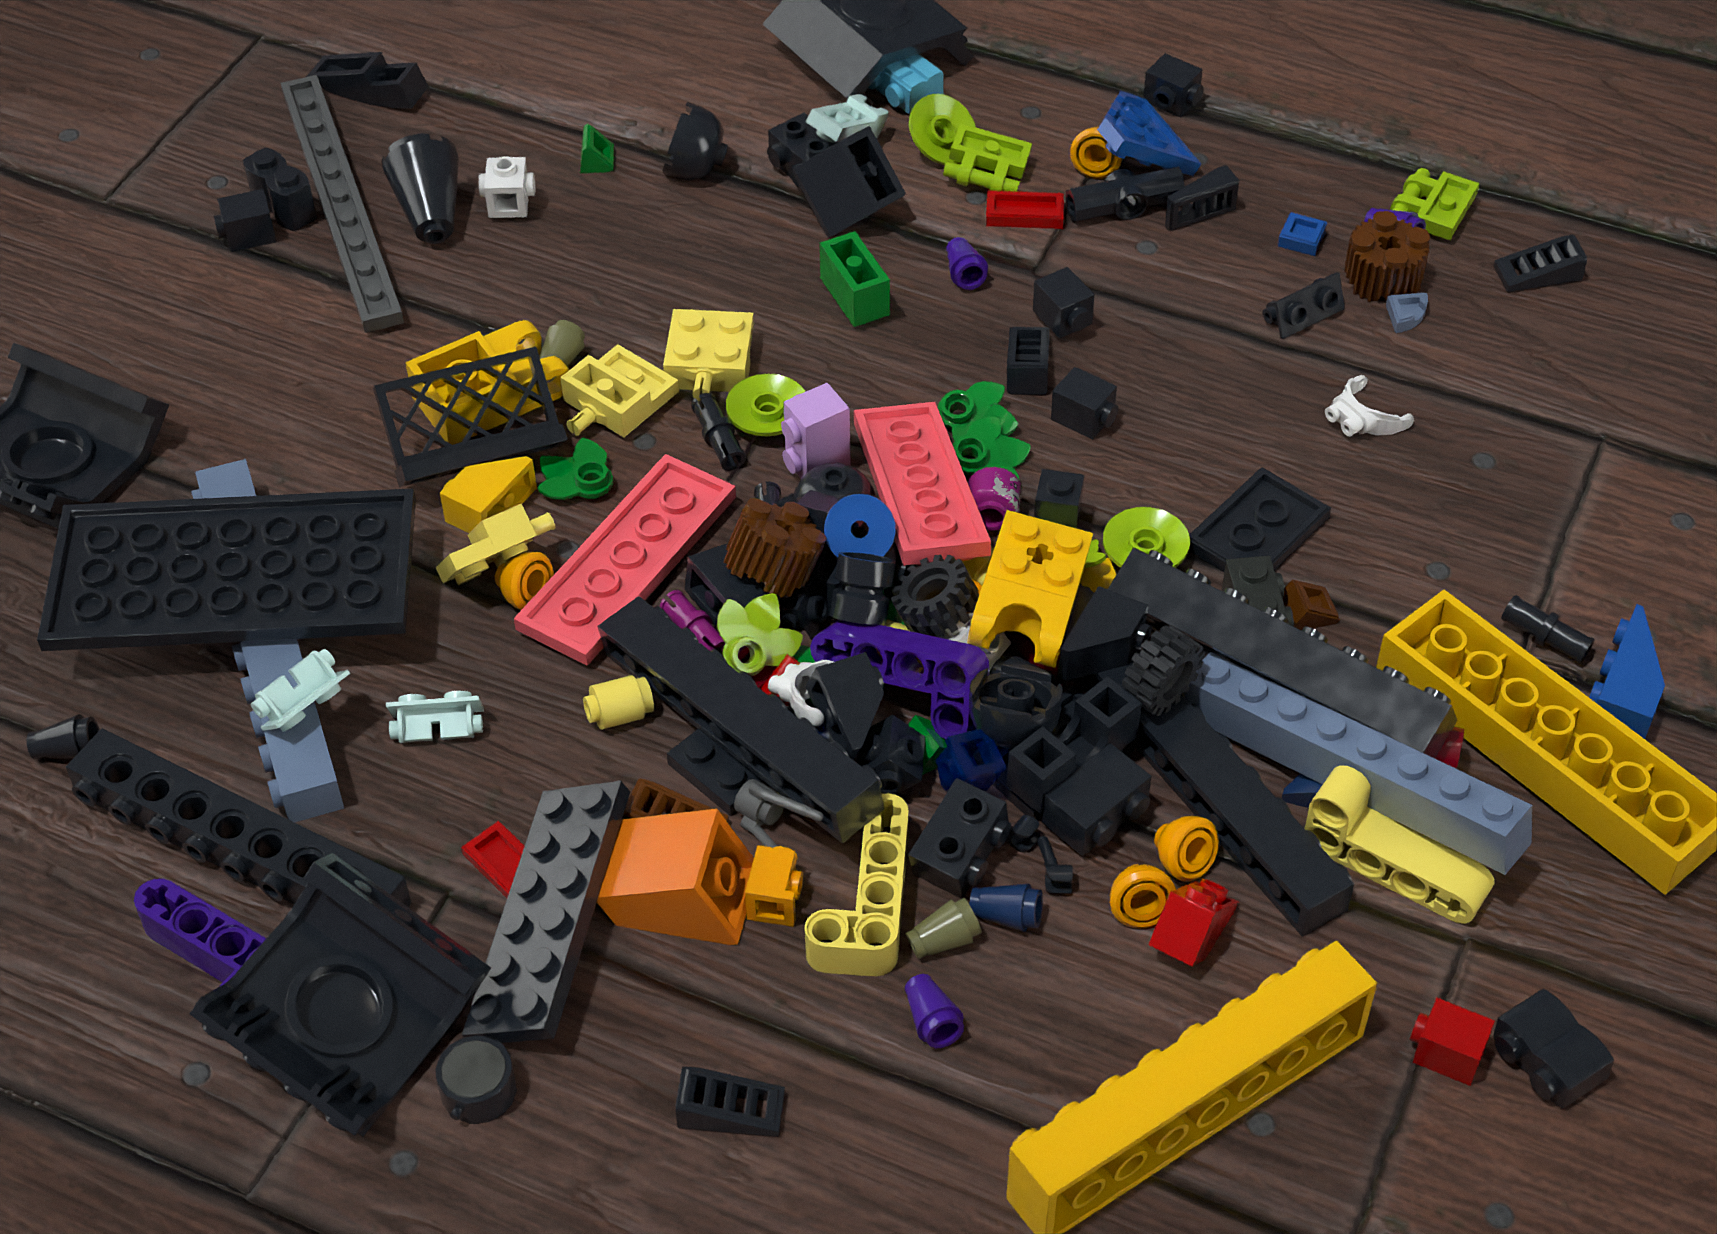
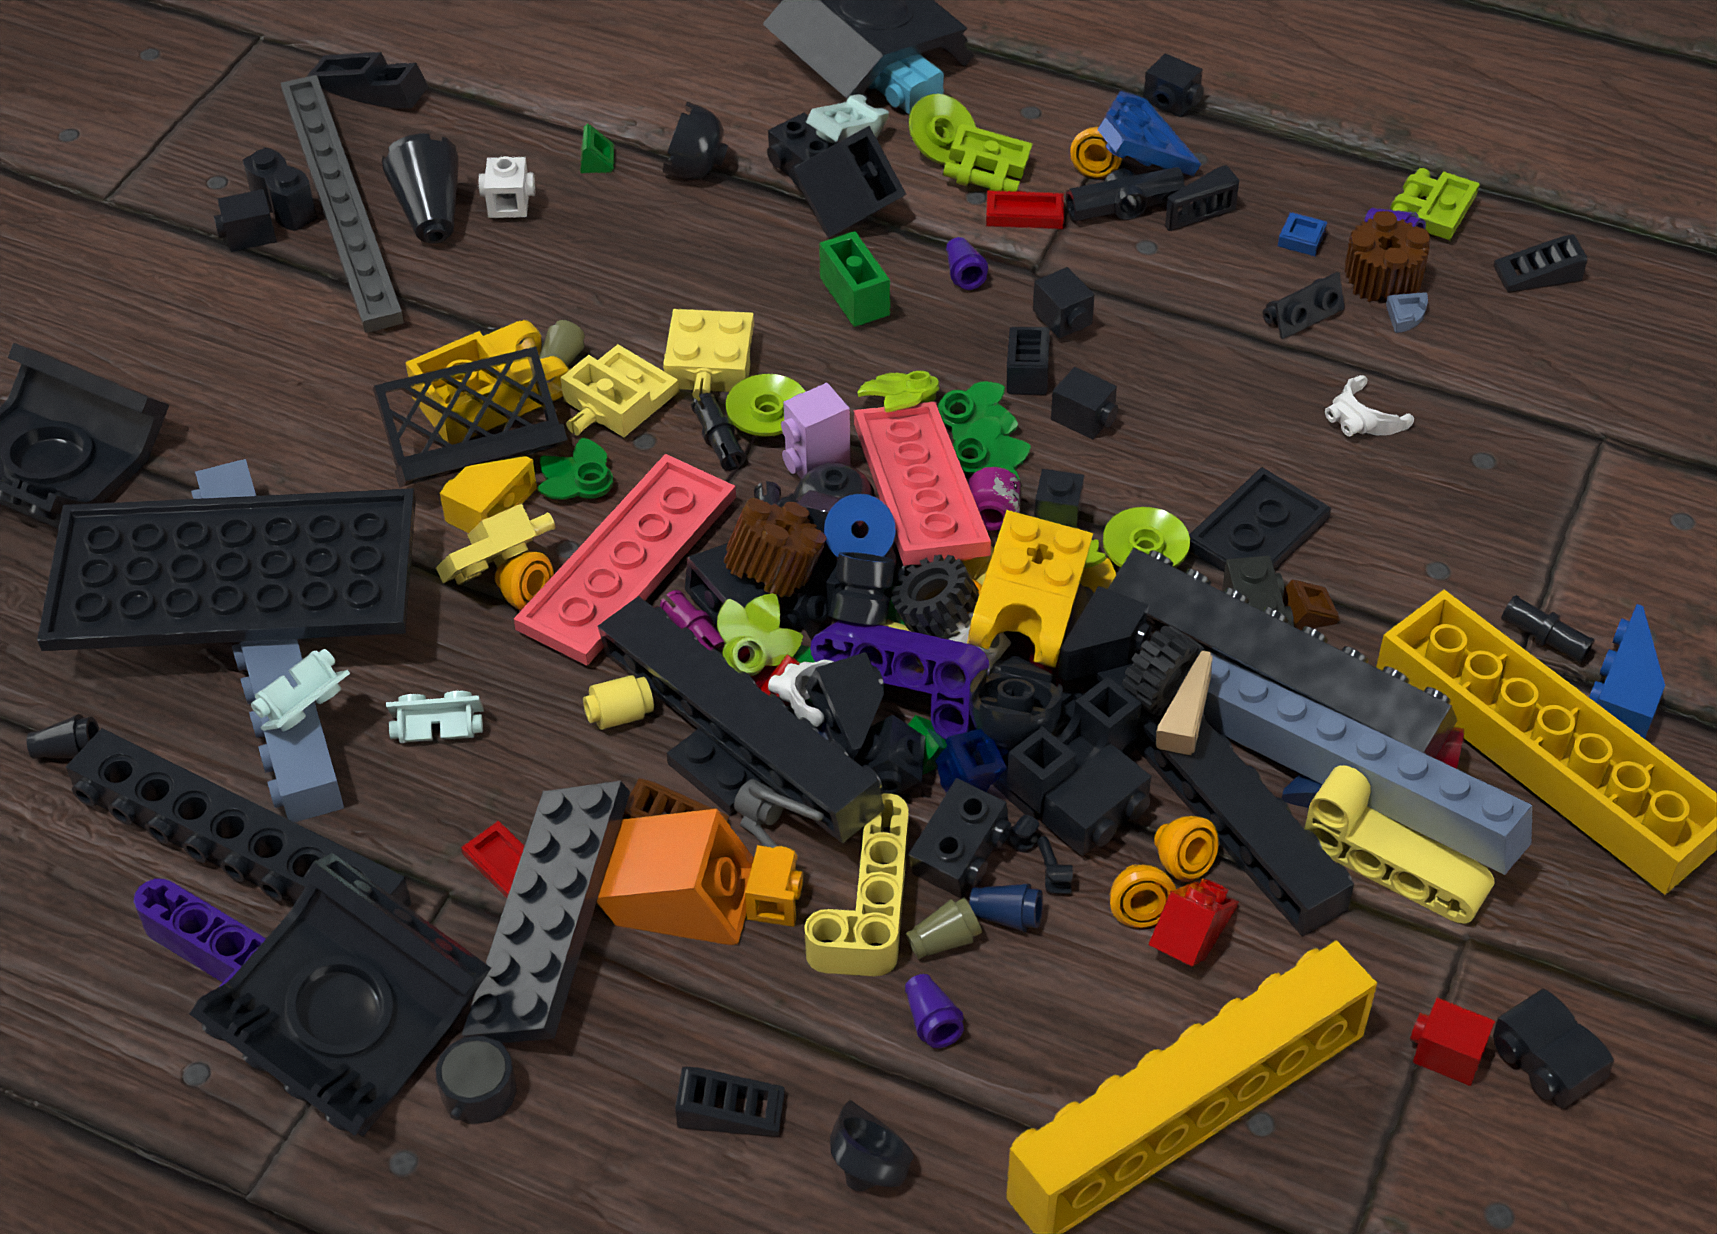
(868, 1150): none -> black piece
(902, 389): none -> lime plate
(1182, 720): none -> tan slope

